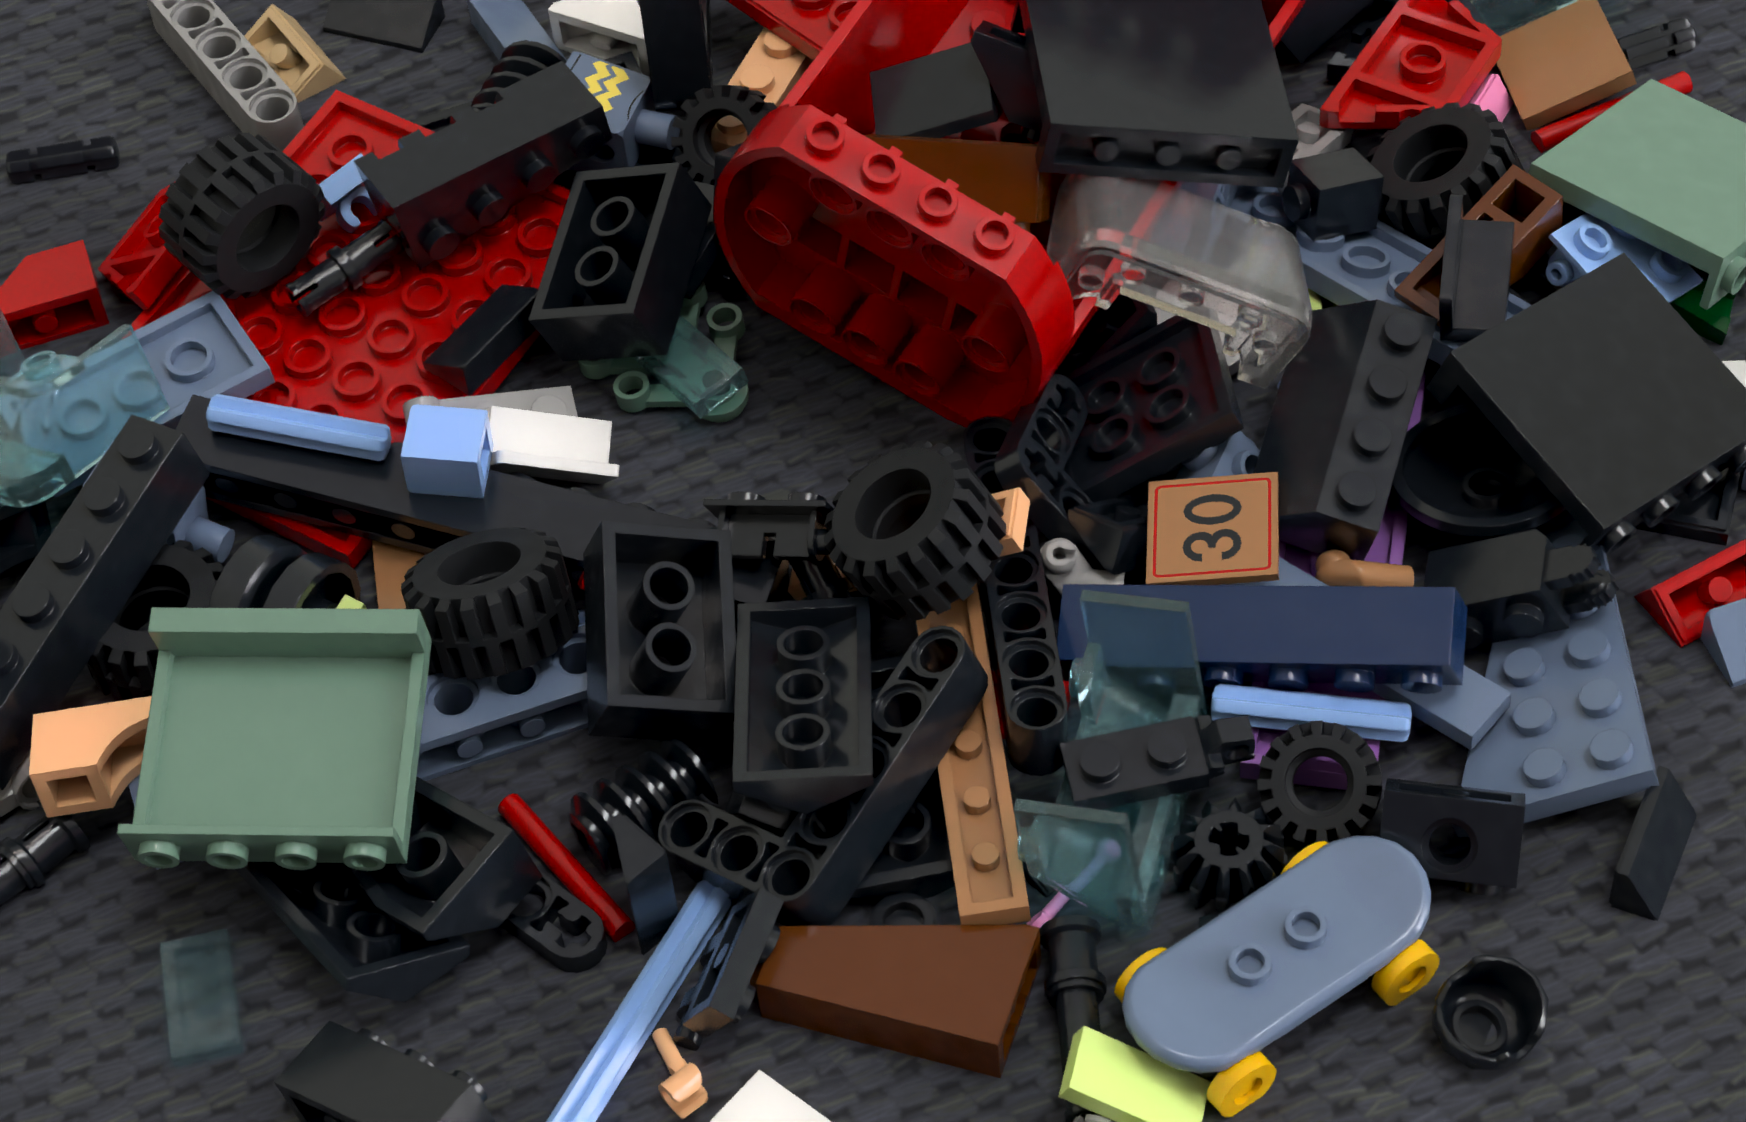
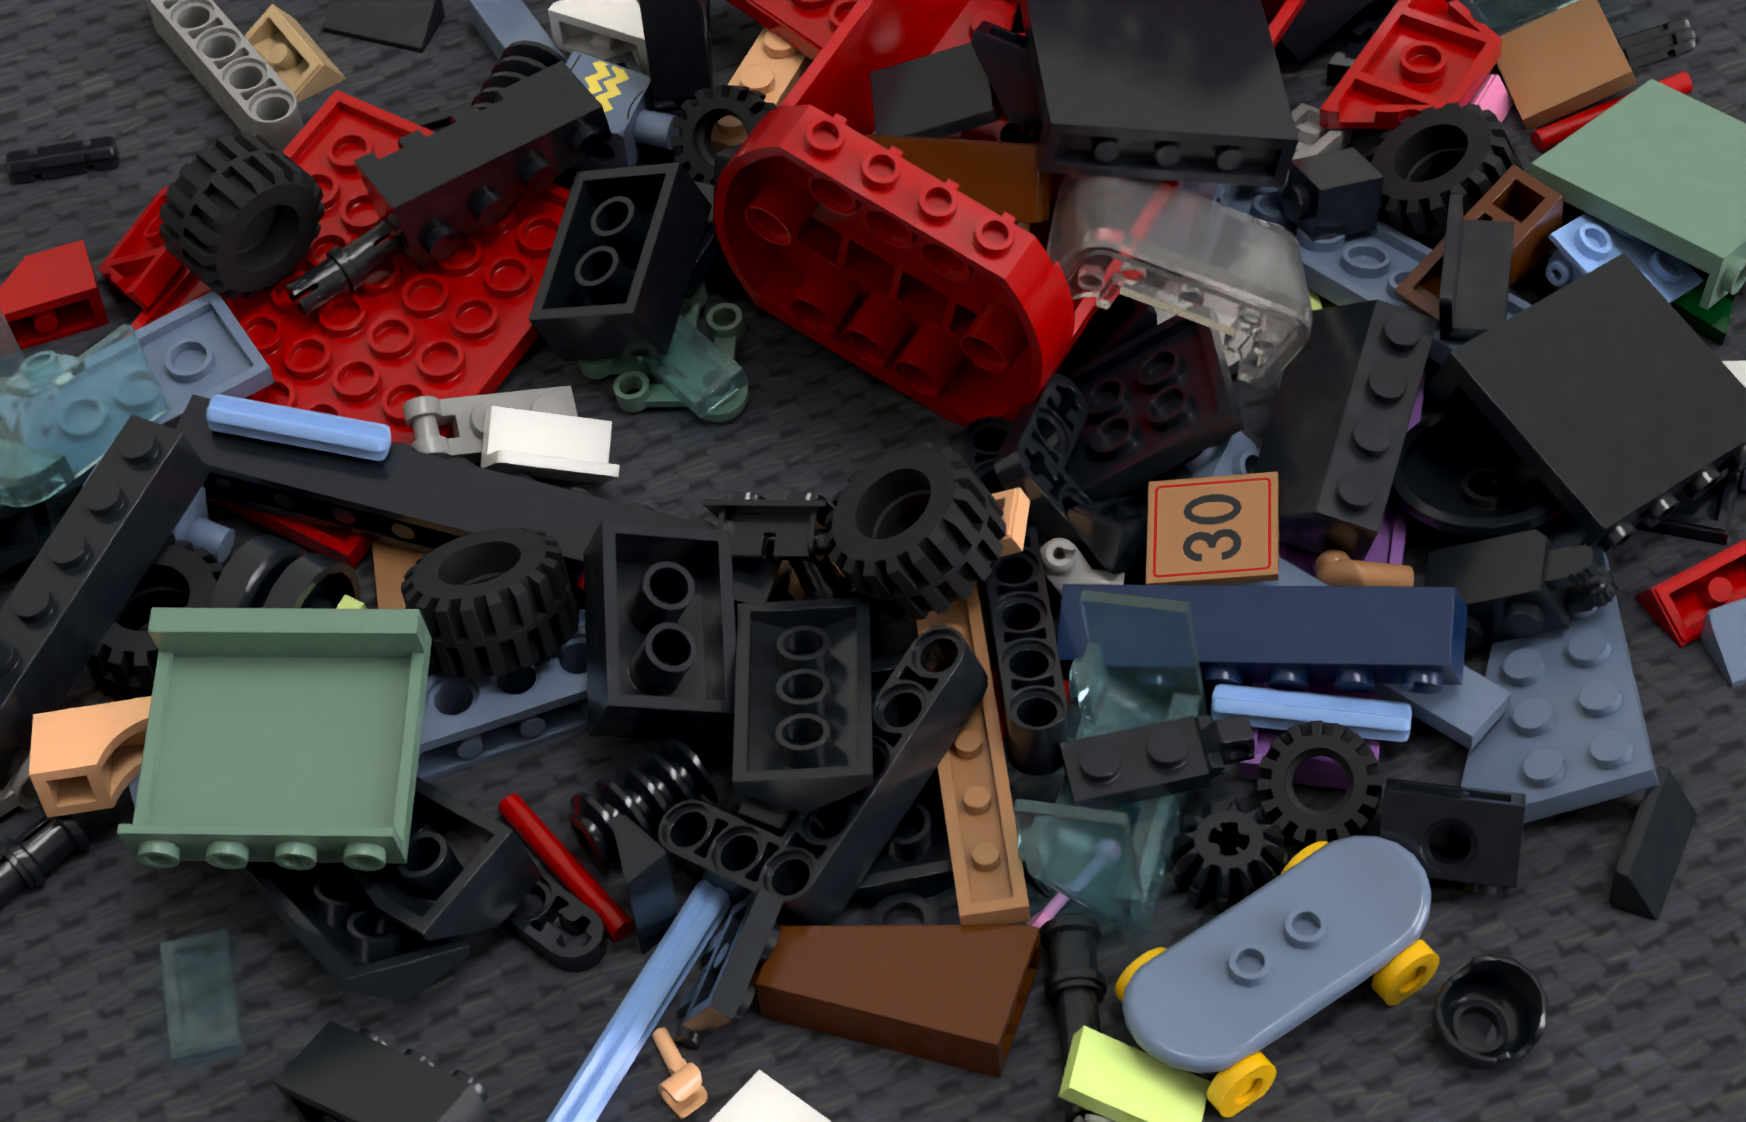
(341, 191): light blue tile -> none
(447, 451): light blue panel -> none
(484, 339): black slope -> none

